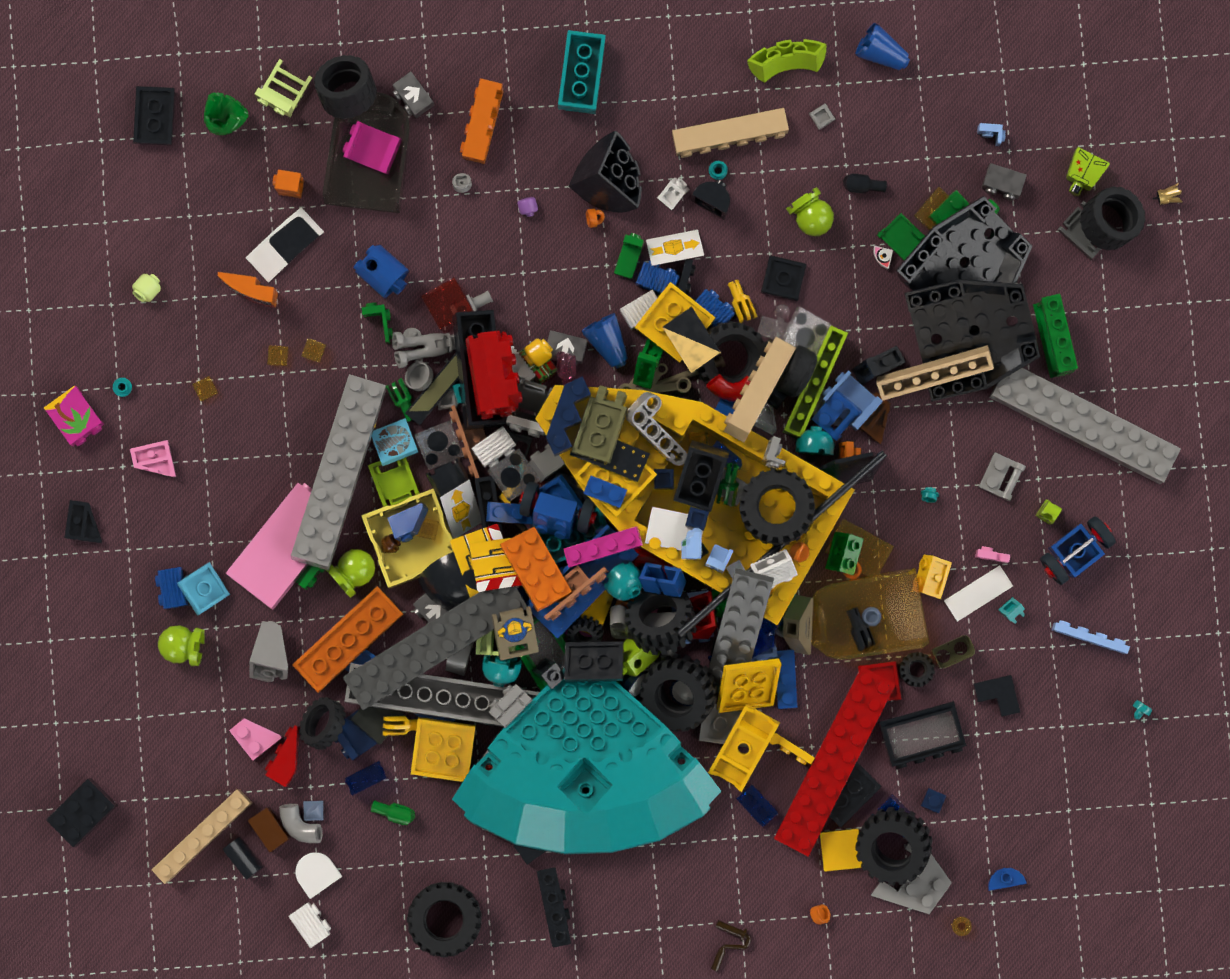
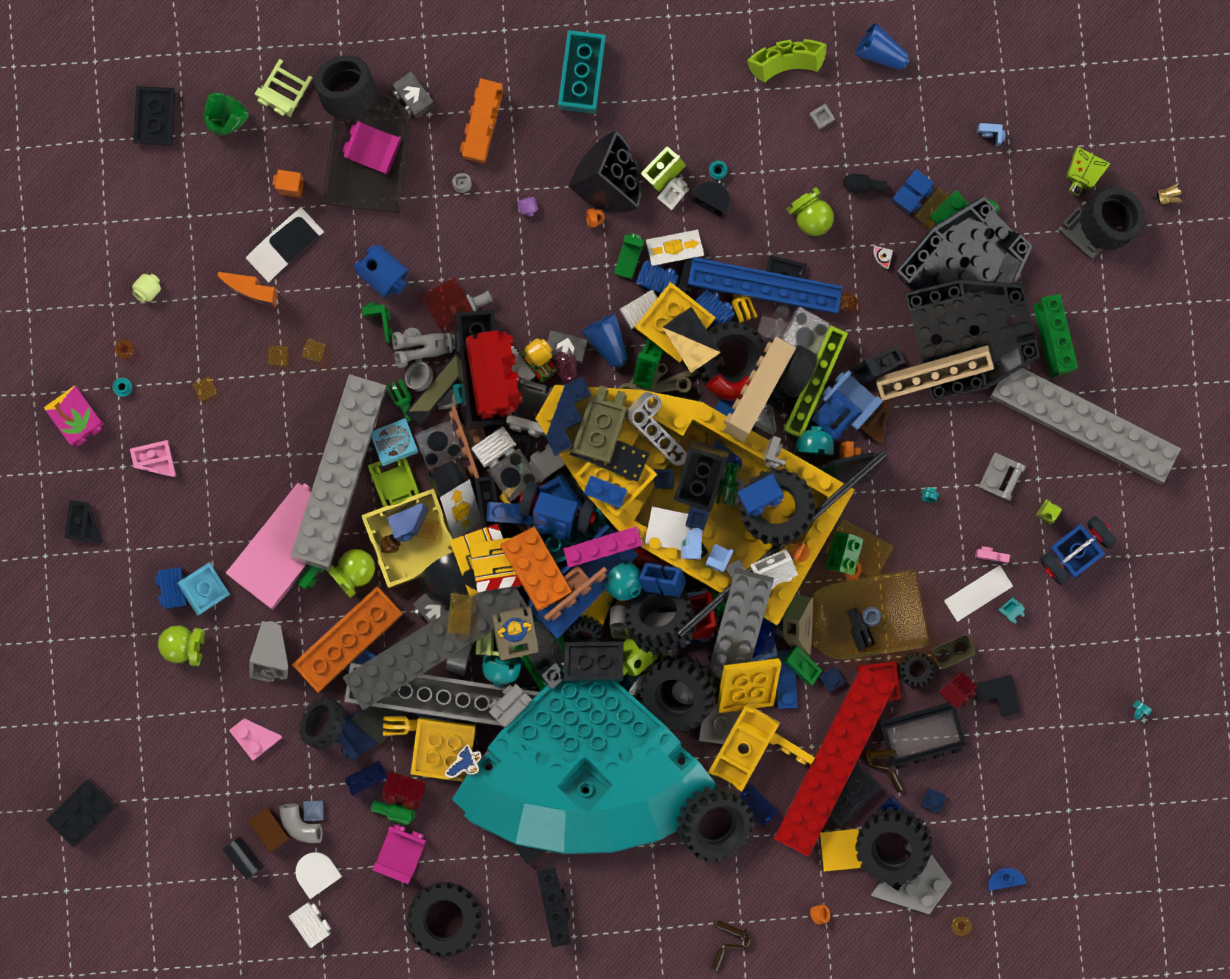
(120, 344): none -> clear orange plate
(202, 836): tan brick -> none
(285, 763): red slope -> none
(400, 854): none -> dark pink panel
(403, 791): none -> dark red brick
(460, 614): none -> clear yellow panel
(465, 761): none -> sticker
(663, 169): none -> lime brick
(730, 132): tan brick -> none
(730, 838): none -> black tyre
(761, 495): none -> blue brick
(764, 285): none -> blue plate
(802, 665): none -> green plate
(832, 679): none -> dark blue plate
(848, 302): none -> clear orange plate
(872, 755): none -> dark brown piece
(899, 236): green door -> none
(912, 192): none -> blue piece
(933, 575): yellow bracket -> none
(959, 690): none -> dark red brick
(1003, 181): flat silver brick -> none
(1098, 639): light blue plate -> none

